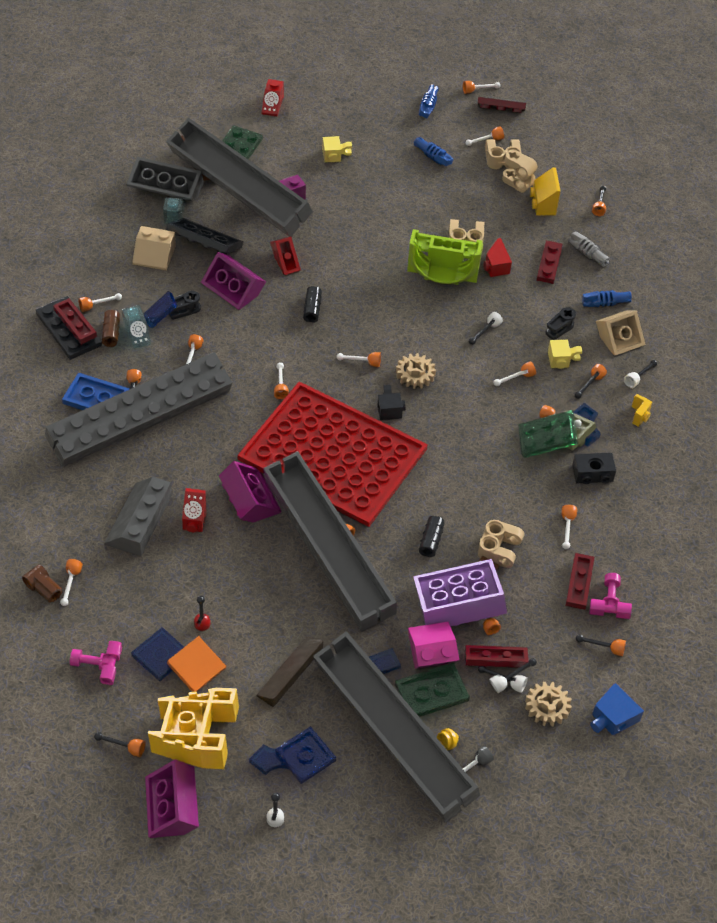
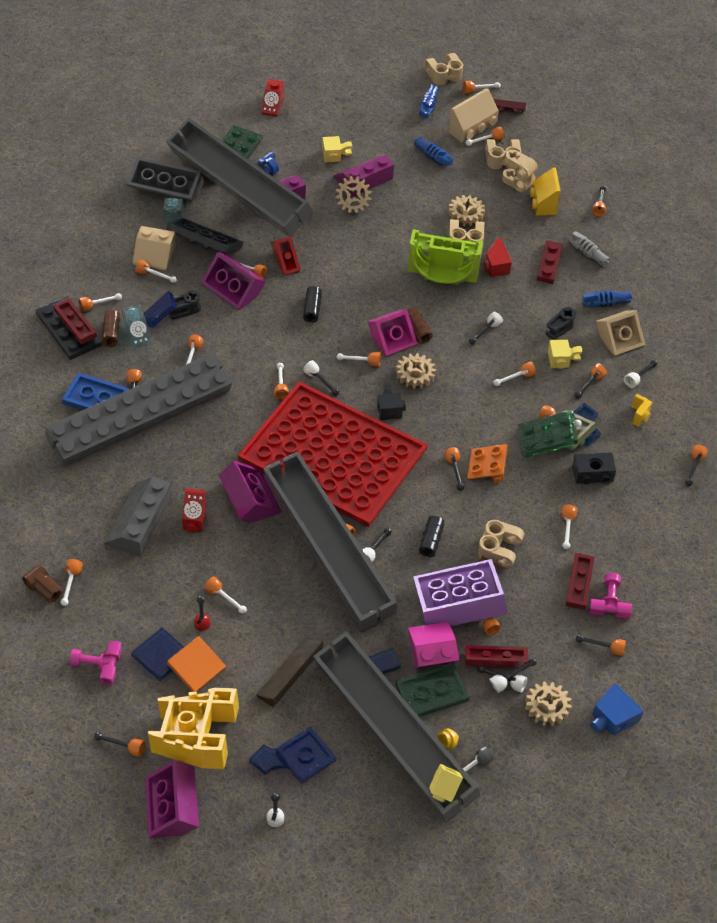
(143, 268): none -> hinge
(214, 587): none -> hinge
(258, 269): none -> orange hinge
(269, 164): none -> blue plate
(312, 370): none -> hinge
(359, 186): none -> tan gear
(369, 552): none -> hinge
(374, 171): none -> magenta slope
(393, 332): none -> dark pink slope
(419, 326): none -> reddish brown axle
(441, 73): none -> tan piece
(445, 783): none -> light yellow brick
(452, 456): none -> hinge
(466, 210): none -> tan gear
(473, 116): none -> tan slope
(488, 462): none -> orange hinge
(698, 453): none -> hinge

